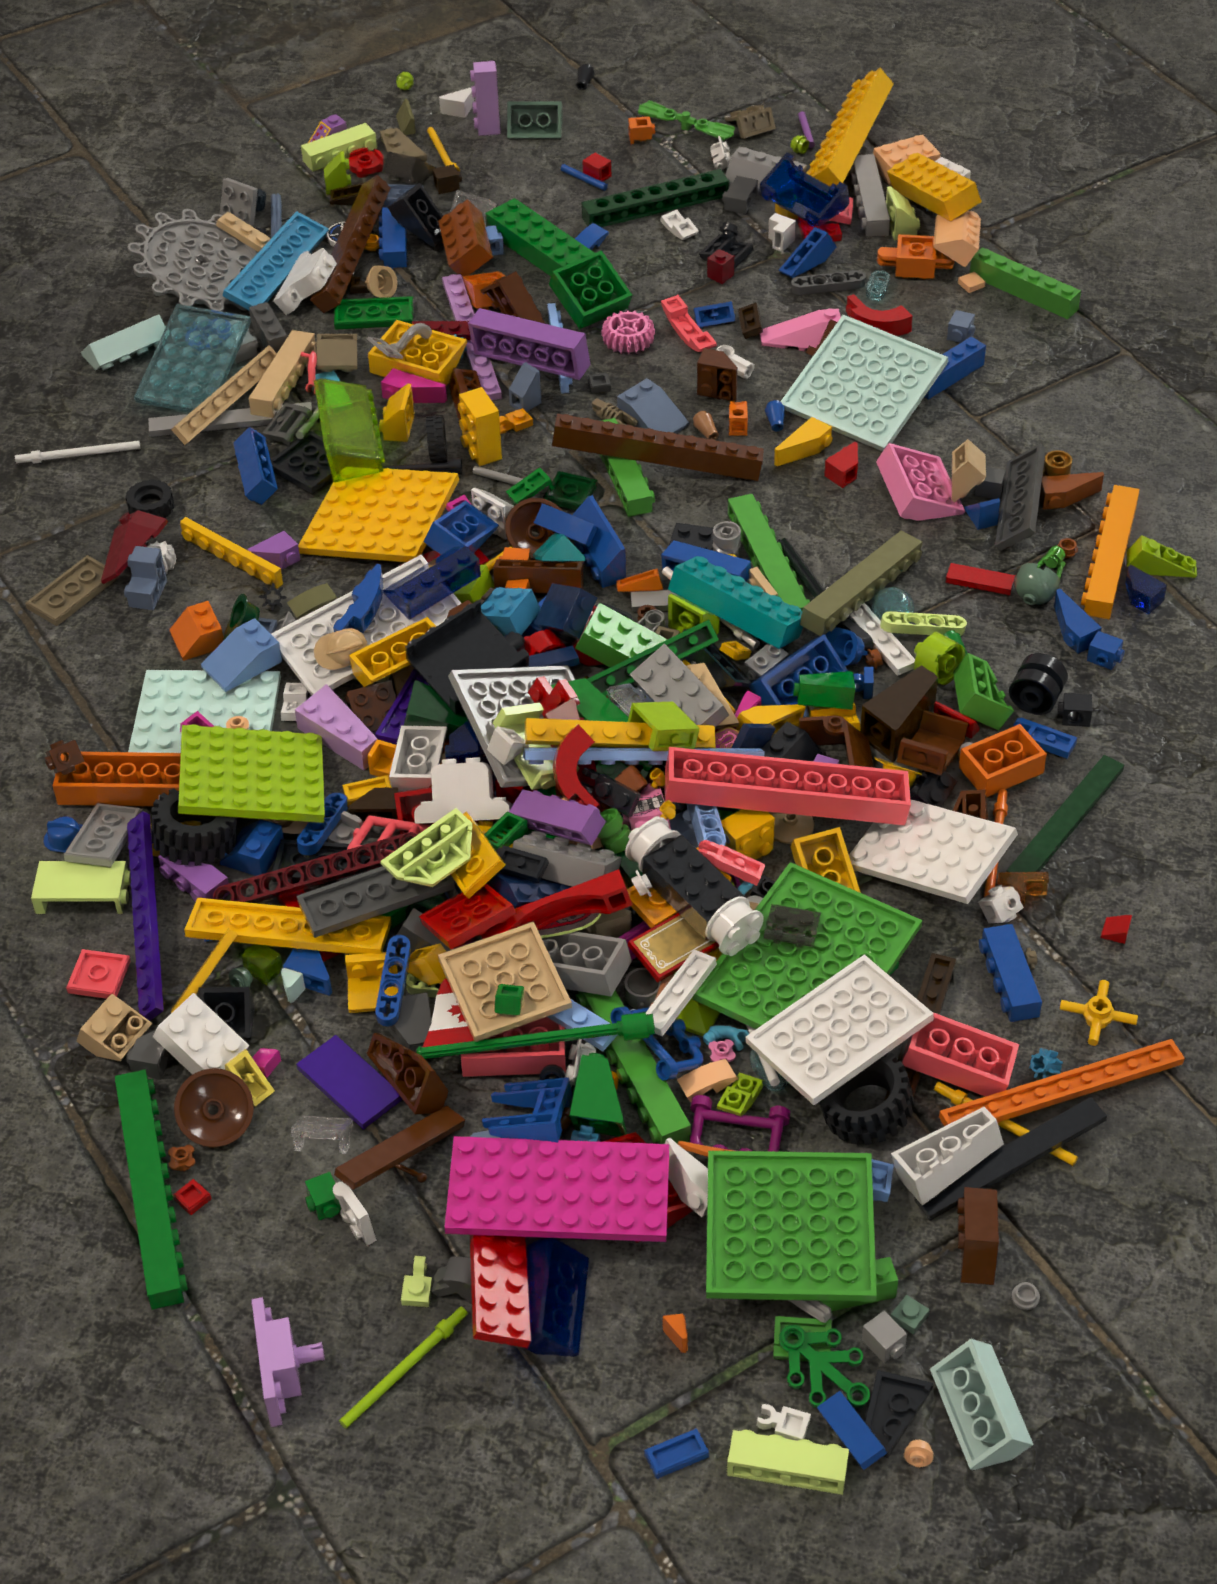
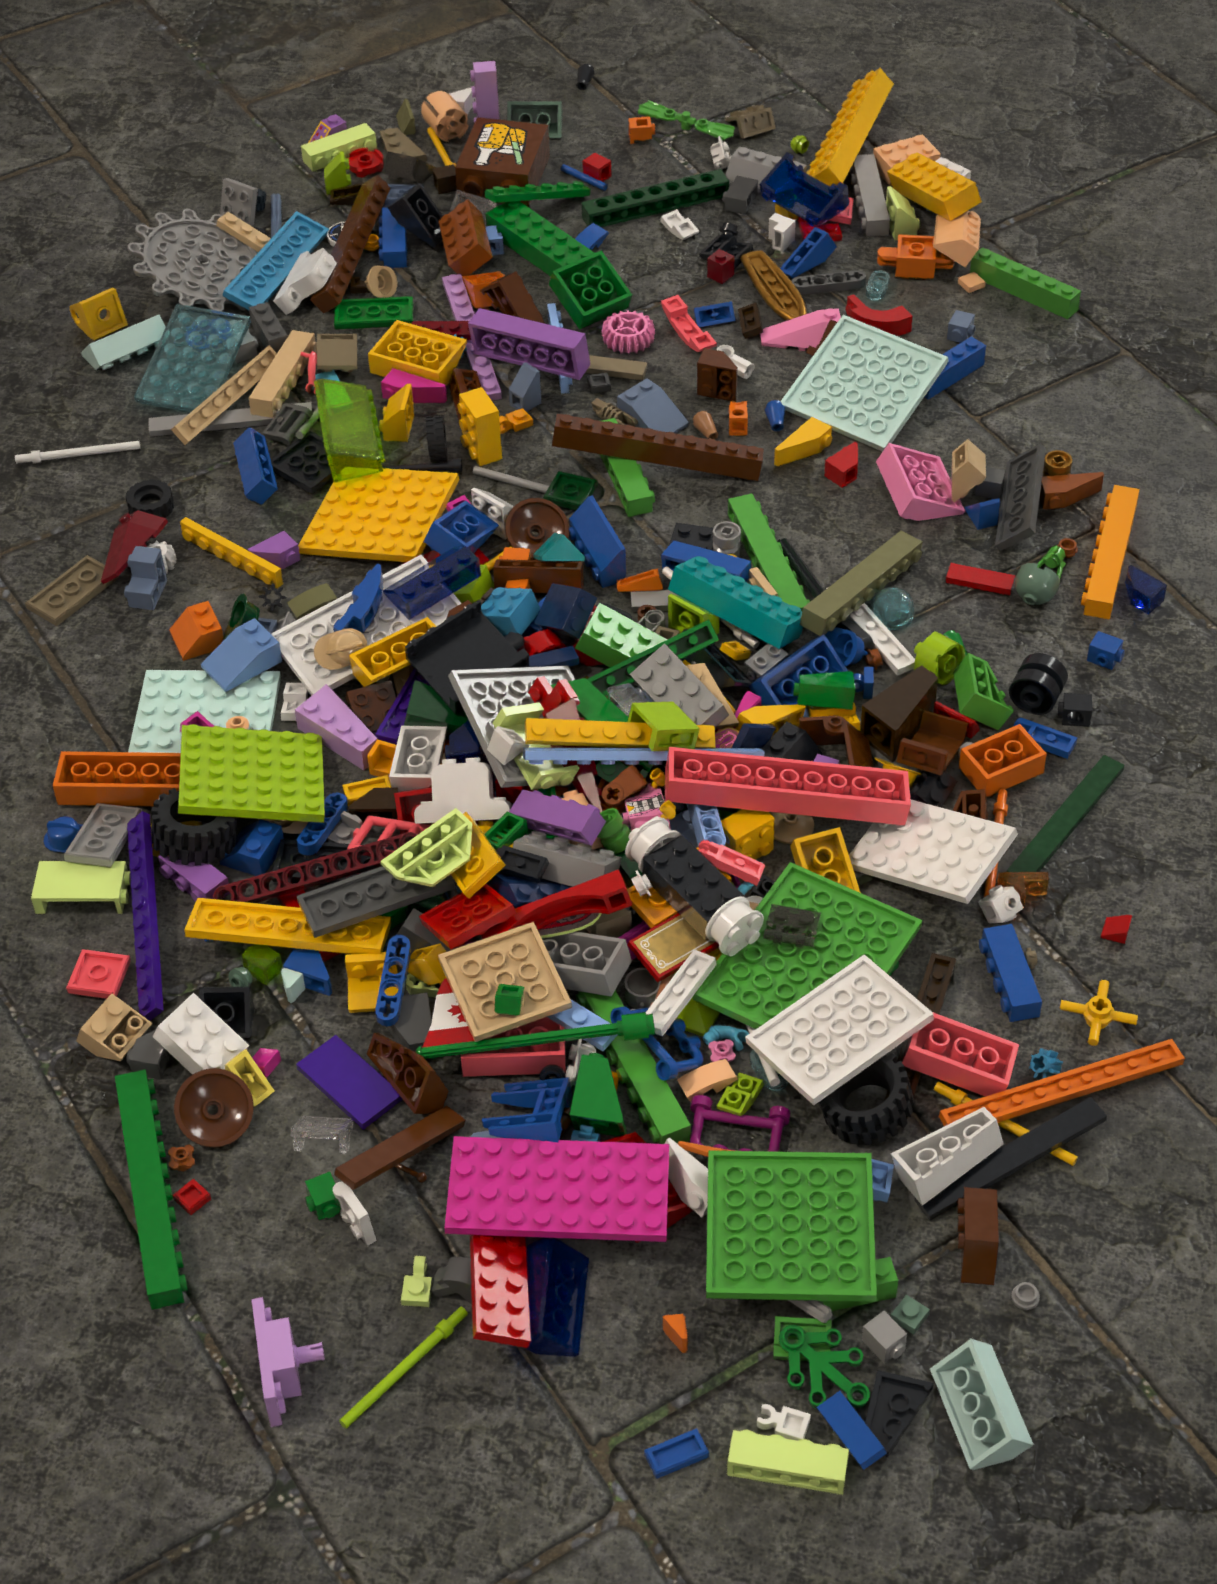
(72, 757): reddish brown brick -> none
(89, 312): none -> yellow hose
(207, 967): yellow tile -> none
(394, 349): light grey piece -> none
(404, 81): lime plate -> none
(446, 117): none -> light nougat cylinder
(502, 156): none -> reddish brown brick
(529, 486): green hinge -> none
(533, 192): none -> green plate
(565, 765): red arch -> none
(566, 524): blue slope -> none
(611, 792): black hinge -> none
(617, 367): none -> dark tan tile
(774, 285): none -> pearl gold piece
(806, 129): medium lavender bar -> none
(898, 623): yellowish green beam -> none
(918, 1453): light nougat plate -> none
(1075, 624): blue slope -> none
(1159, 560): lime slope -> none

